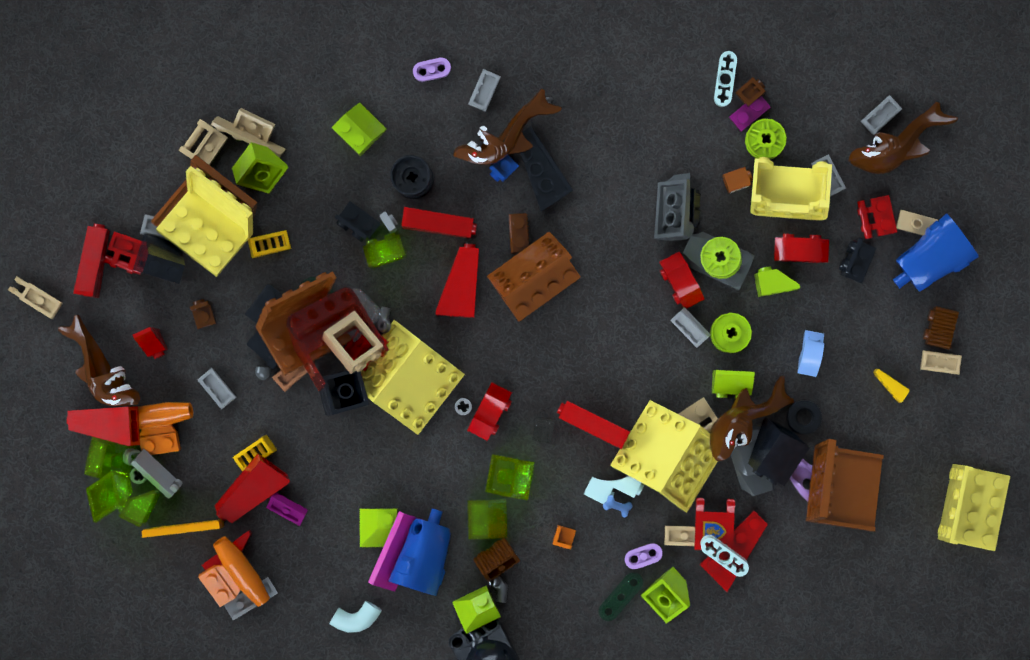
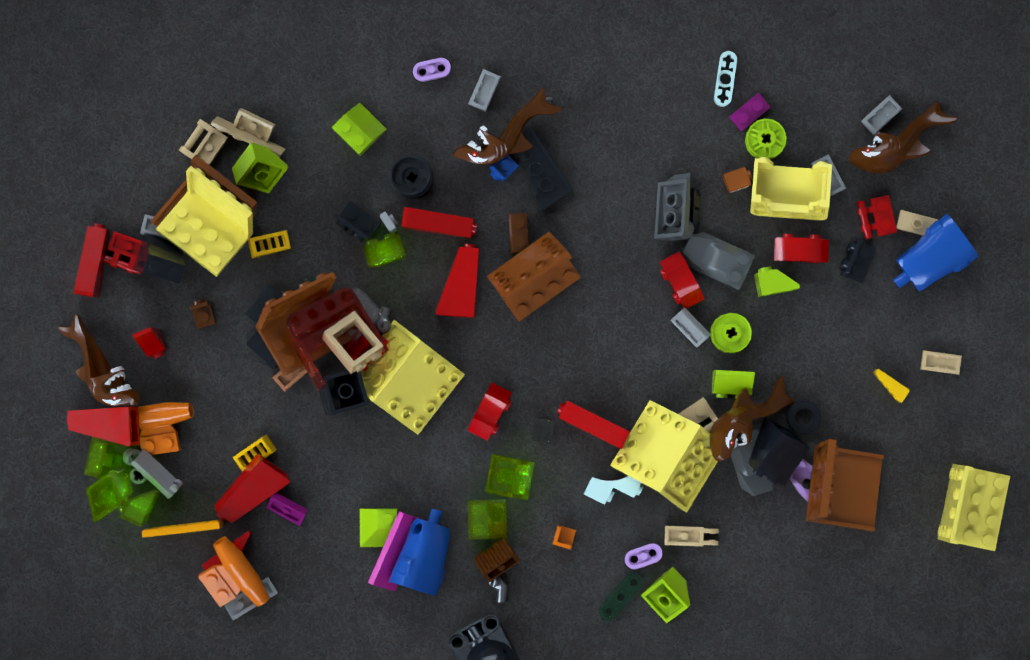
(37, 298): tan hinge -> none
(216, 388): light grey plate -> none
(263, 372): dark grey hinge -> none
(357, 621): light aqua cylinder -> none
(466, 401): light grey bush -> none
(476, 609): lime slope -> none
(611, 503): medium blue piece -> none
(714, 523): red flag -> none
(725, 268): lime wheel -> none
(725, 563): light aqua beam -> none
(744, 541): red wing -> none
(751, 91): reddish brown bracket -> none
(811, 353): light blue brick -> none
(940, 328): reddish brown brick -> none

